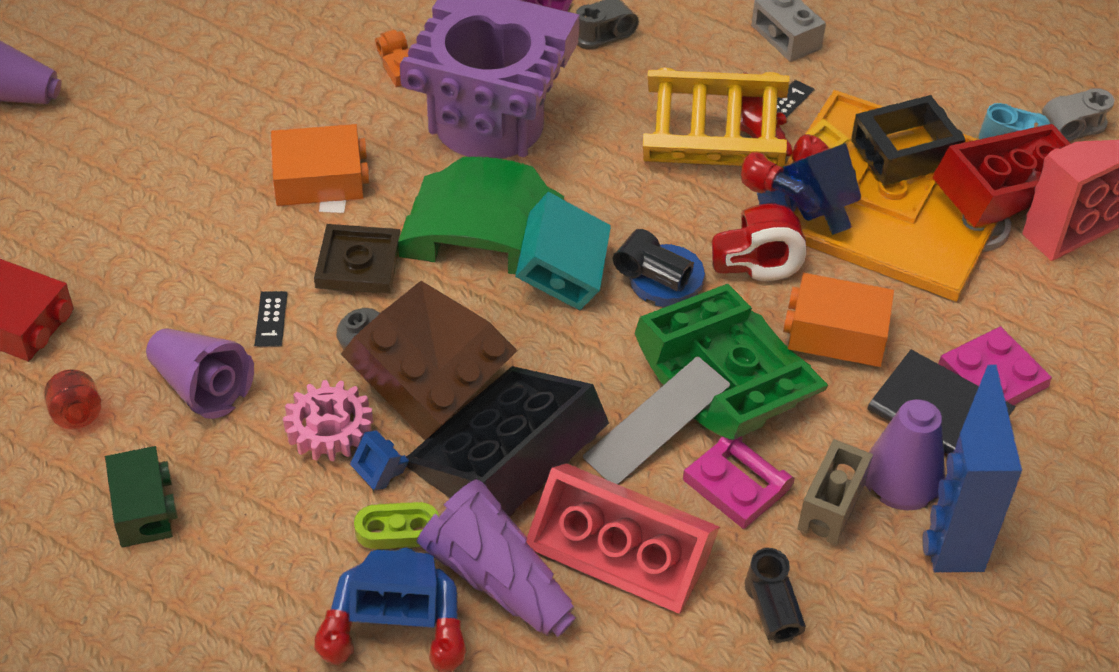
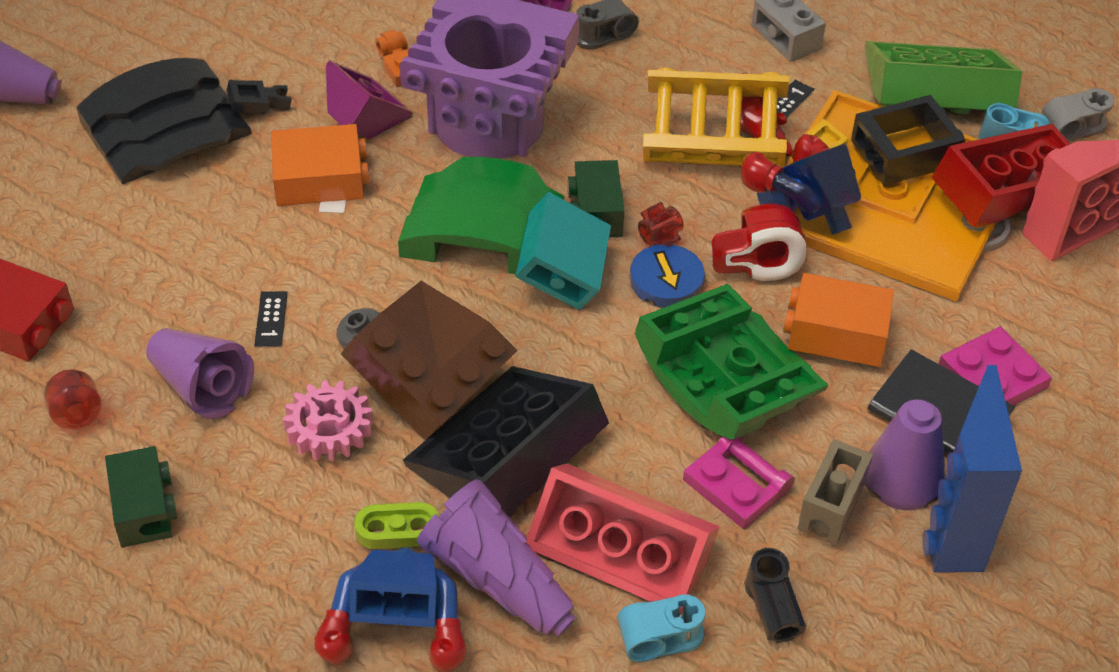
(159, 116): none -> black slope
(253, 97): none -> black plate
(357, 258): dark brown plate -> none
(361, 101): none -> magenta slope
(377, 460): blue tile -> none
(599, 192): none -> dark green brick
(644, 256): black piece -> none
(656, 421): light grey sticker -> none
(659, 630): none -> medium azure piece
(660, 225): none -> clear red gear
(952, 75): none -> bright green slope

